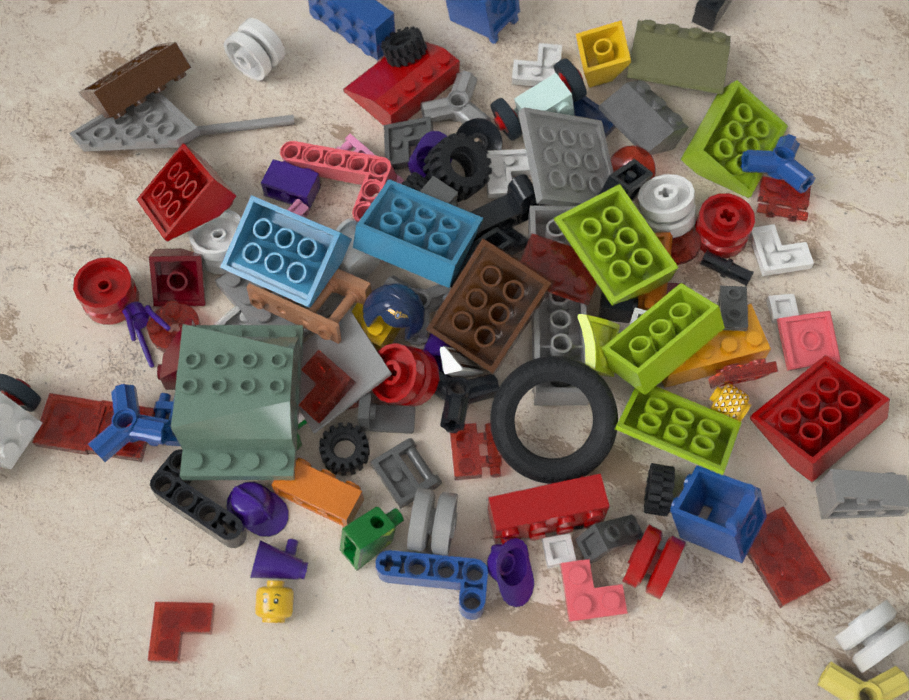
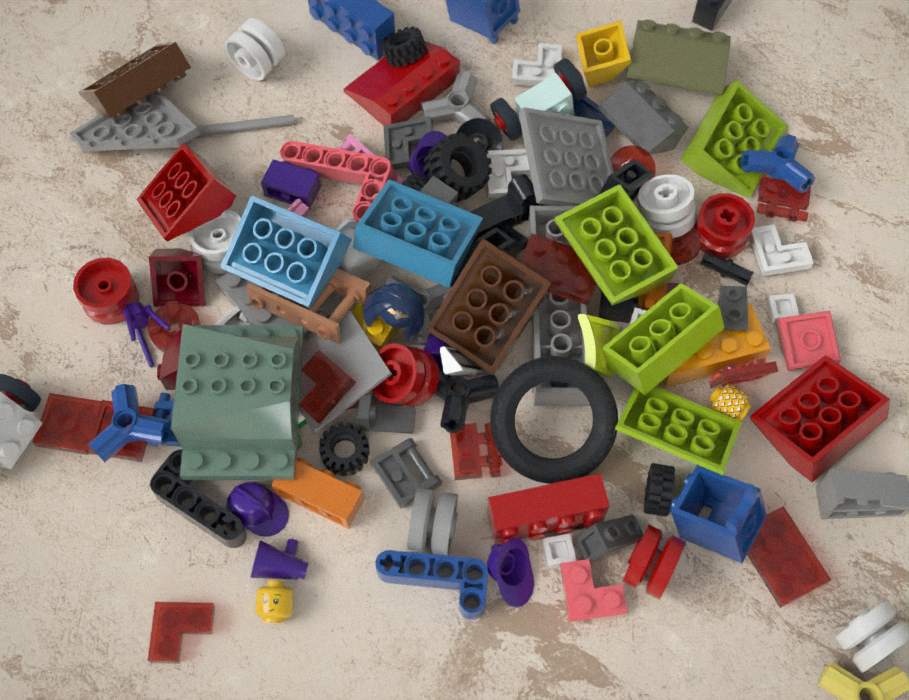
(369, 535): green torso -> none

